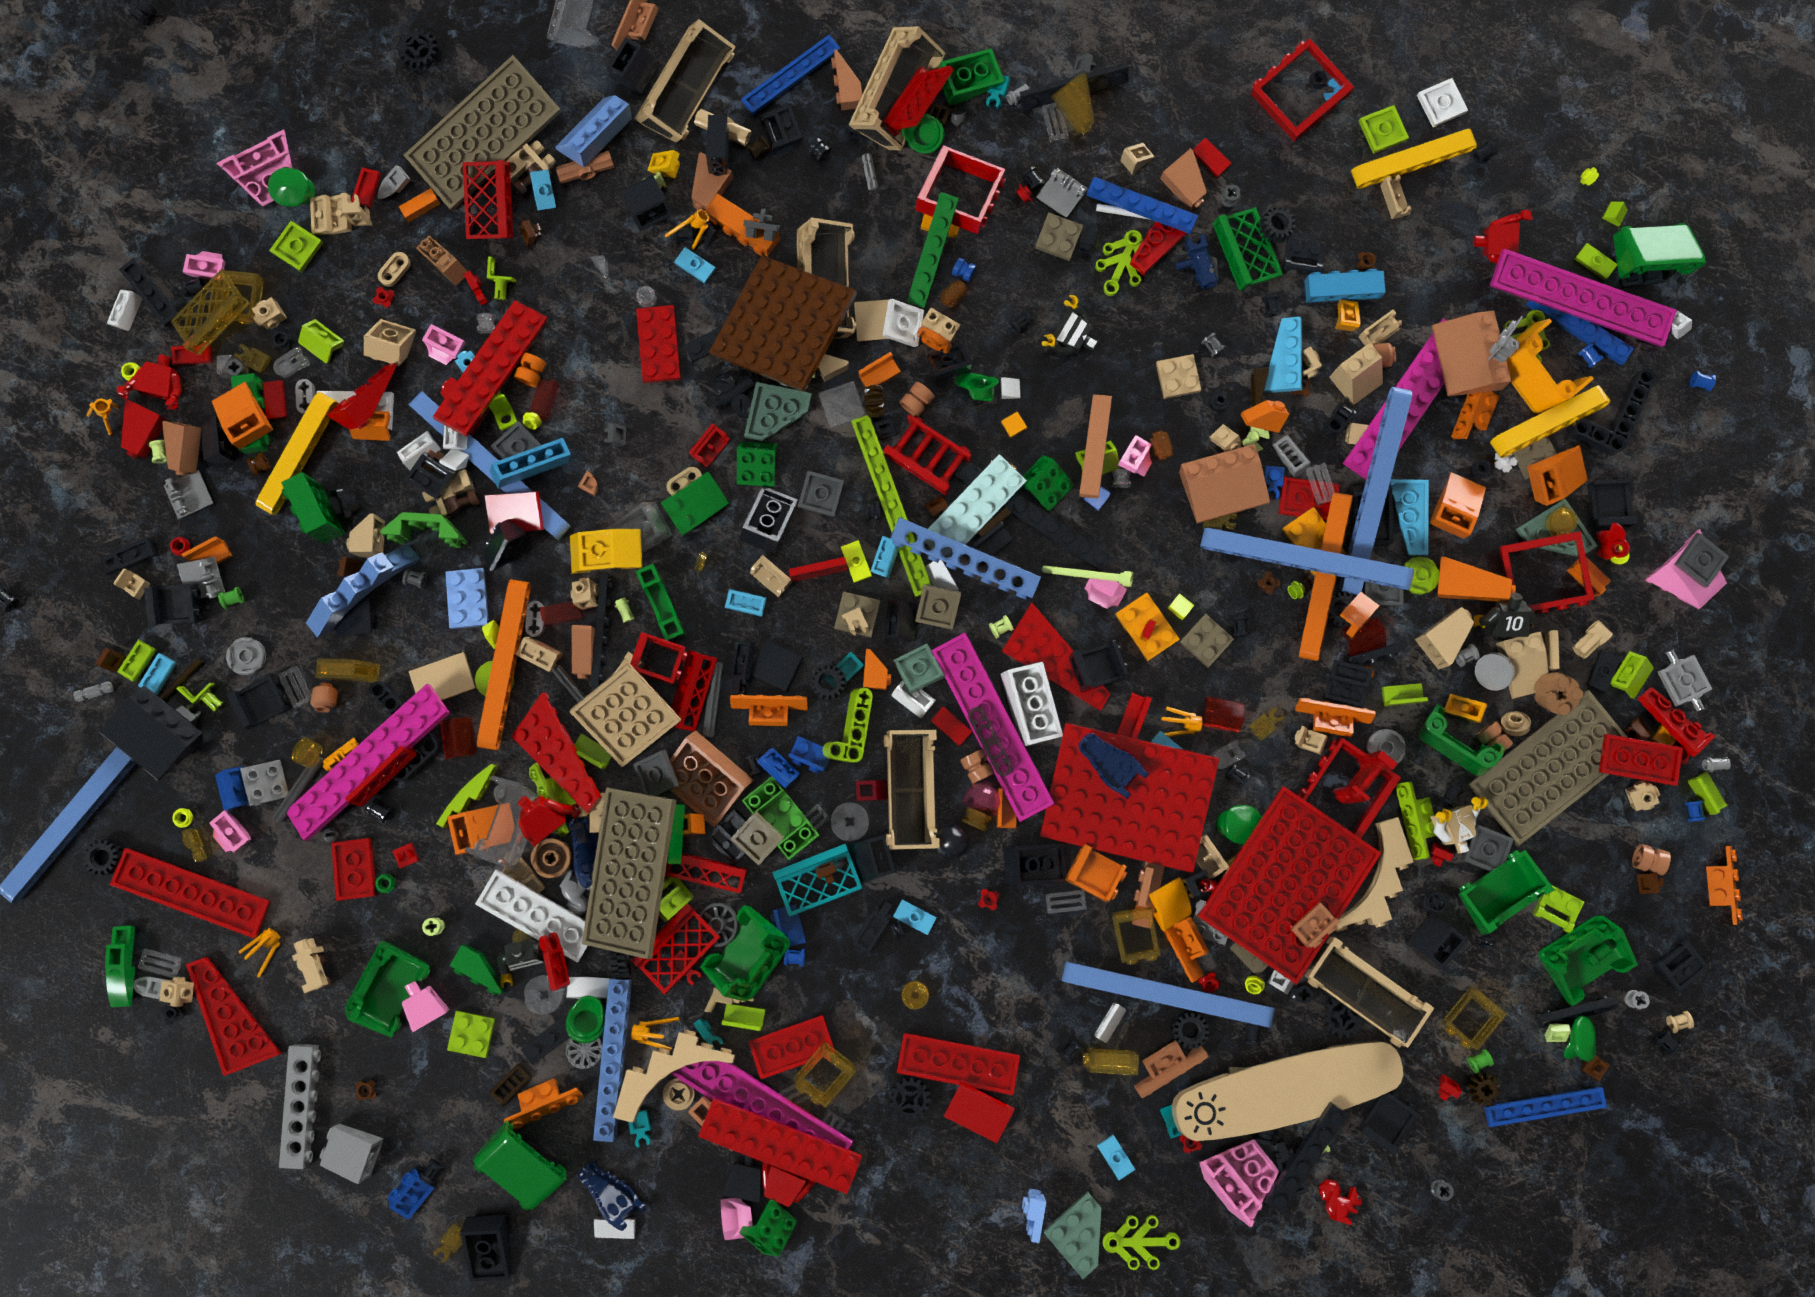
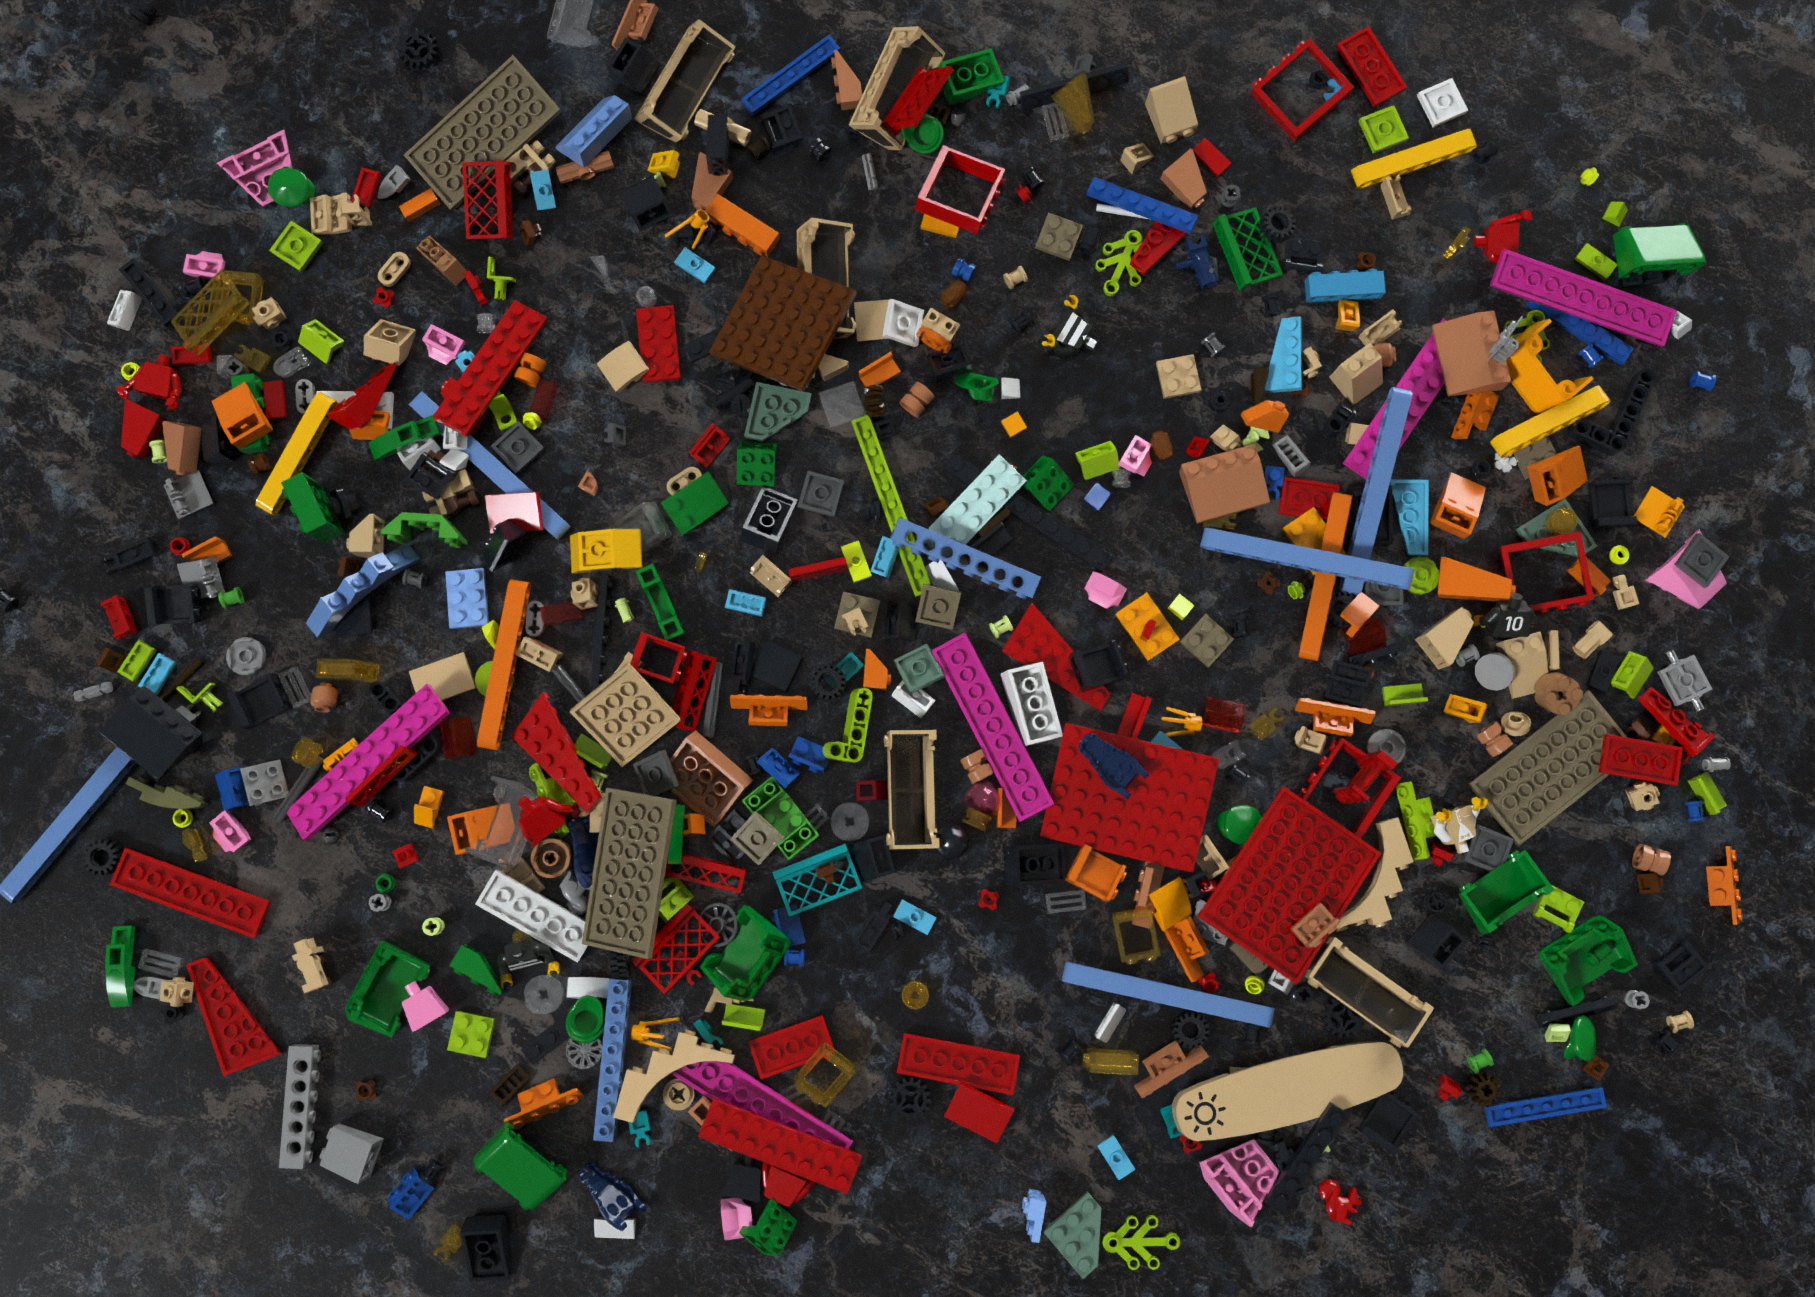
(102, 409): light orange plant -> none
(119, 617): none -> red hinge
(131, 583): tan bracket -> none
(166, 797): none -> olive slope
(267, 939): light orange plant -> none
(353, 869): red tile -> none
(375, 906): none -> light grey bush
(403, 437): none -> green slope
(428, 807): none -> light orange slope
(472, 790): lime slope -> none
(530, 463): dark azure brick -> none
(554, 961): red hinge -> none
(582, 650): nougat slope -> none
(598, 779): none -> yellowish green bush
(623, 366): none -> tan slope
(752, 227): dark grey hips -> none
(926, 473): red fence -> none
(932, 249): green plate -> none
(951, 726): red tile -> none
(992, 740): clear smoke beam -> none
(1015, 277): none -> tan bush
(1061, 192): light grey hinge -> none
(1095, 446): nougat tile -> none
(1123, 578): yellowish green piece -> none
(1172, 110): none -> tan slope
(1198, 447): none -> red slope
(1314, 486): clear tile -> none
(1371, 66): none -> red plate
(1434, 735): green windscreen -> none
(1435, 1190): dark grey bush -> none
(1460, 240): none -> clear yellow plate
(1496, 1018): clear yellow window -> none
(1611, 541): red plate -> none
(1625, 595): none -> tan plate
(1659, 511): none -> light orange hinge

